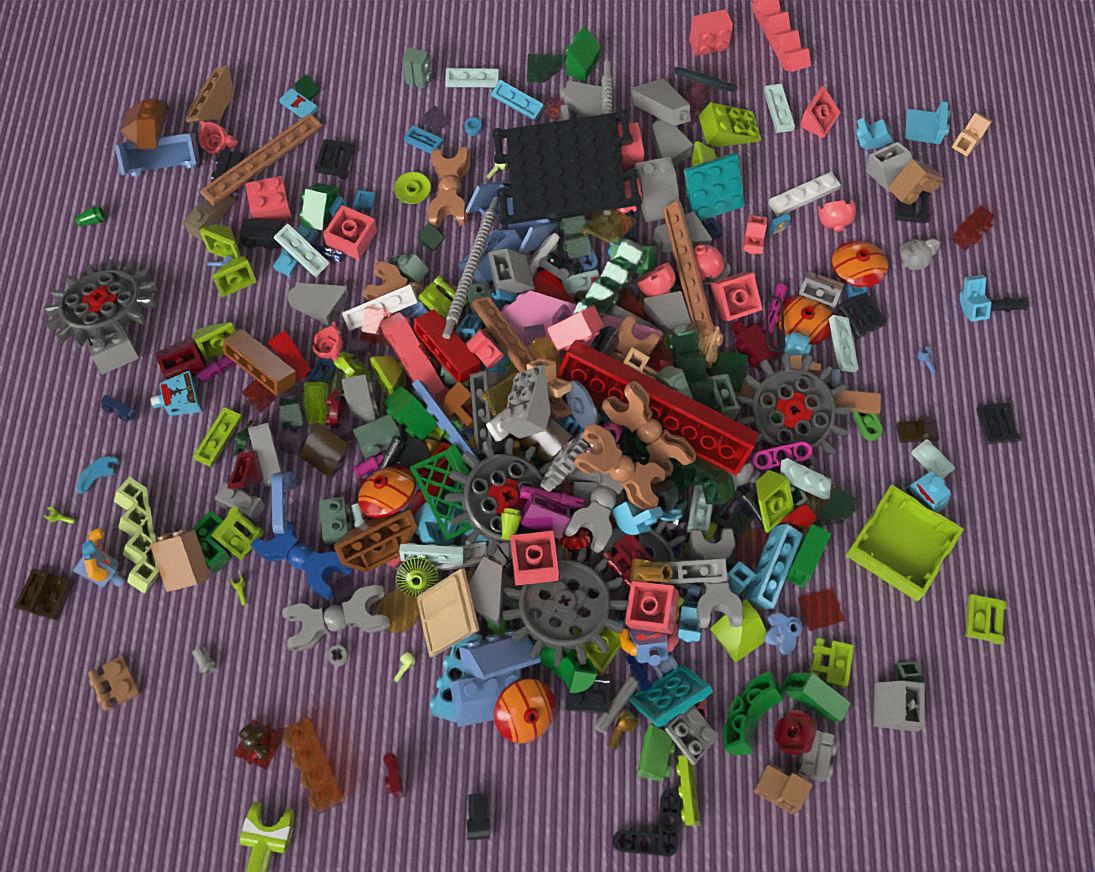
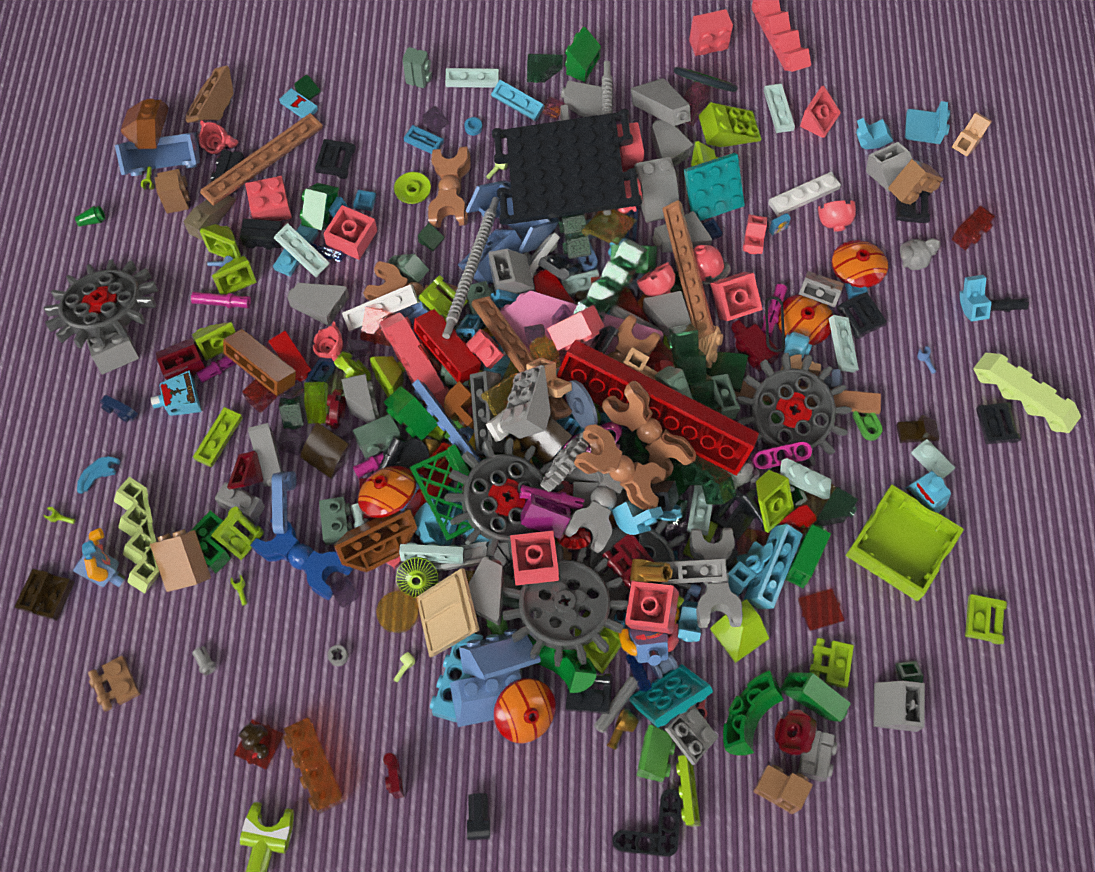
(148, 179): none -> lime hand
(172, 190): none -> medium nougat brick
(229, 300): none -> dark pink pin
(242, 438): dark green plate -> none
(335, 618): light grey piece -> none
(510, 522): lime cone -> none
(756, 556): none -> medium azure plate
(781, 634): medium blue plate -> none
(1036, 397): none -> yellowish green brick

